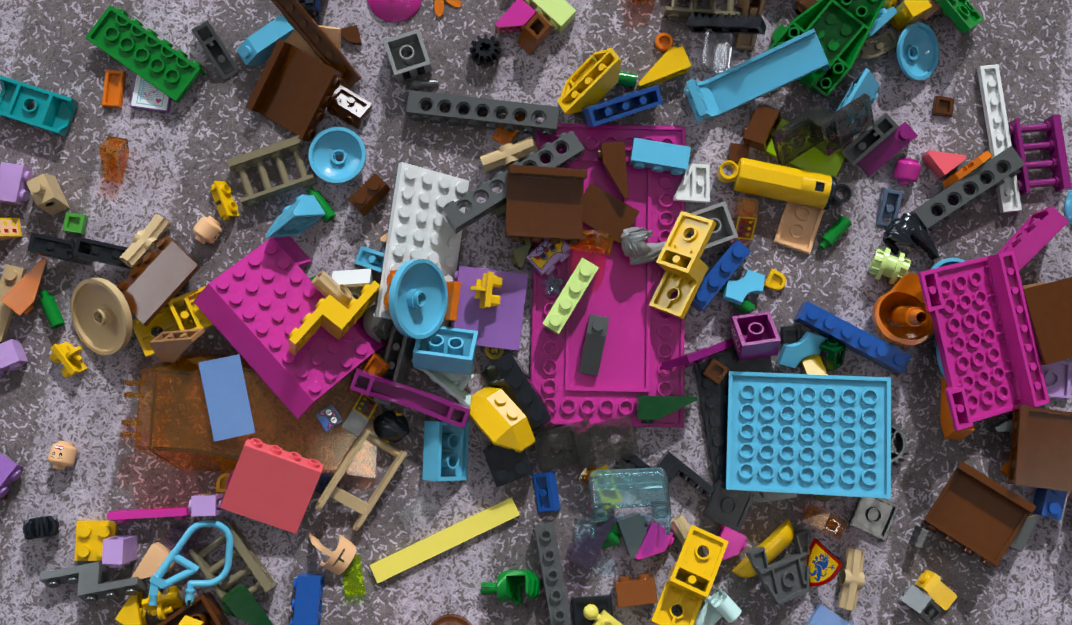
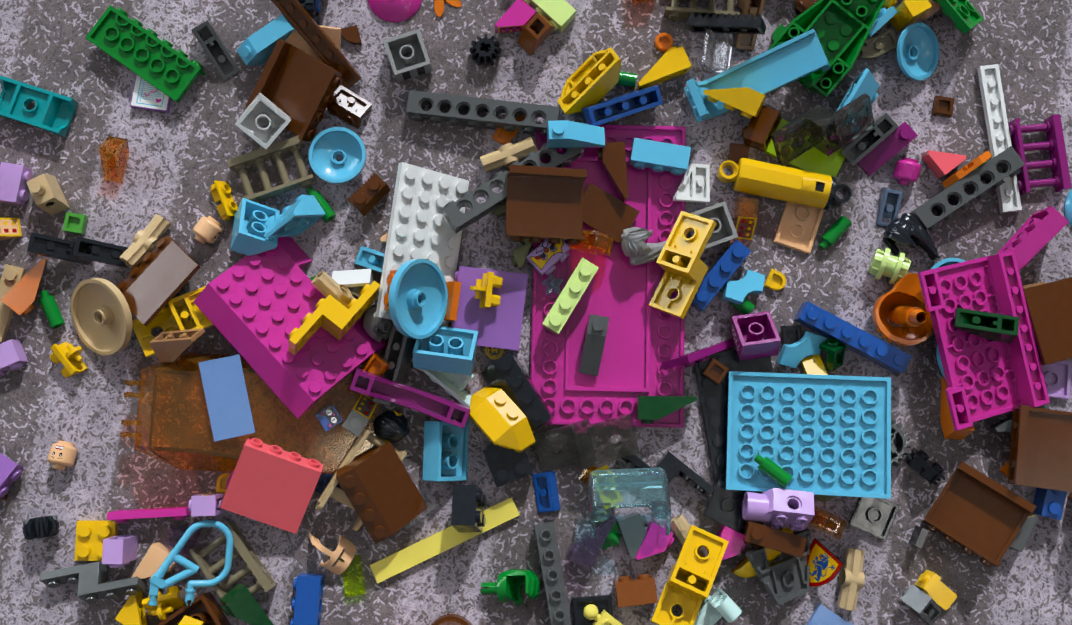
(113, 89): orange tile -> none
(250, 226): none -> medium azure slope
(263, 121): none -> white slope
(381, 492): none -> reddish brown slope
(417, 84): flat silver piece -> none
(468, 508): none -> black brick
(574, 134): none -> medium azure slope
(743, 98): none -> yellow slope
(773, 470): none -> green cylinder
(774, 539): none -> reddish brown slope
(779, 508): none -> lavender brick
(931, 471): none -> black hinge
(987, 325): none -> dark green slope

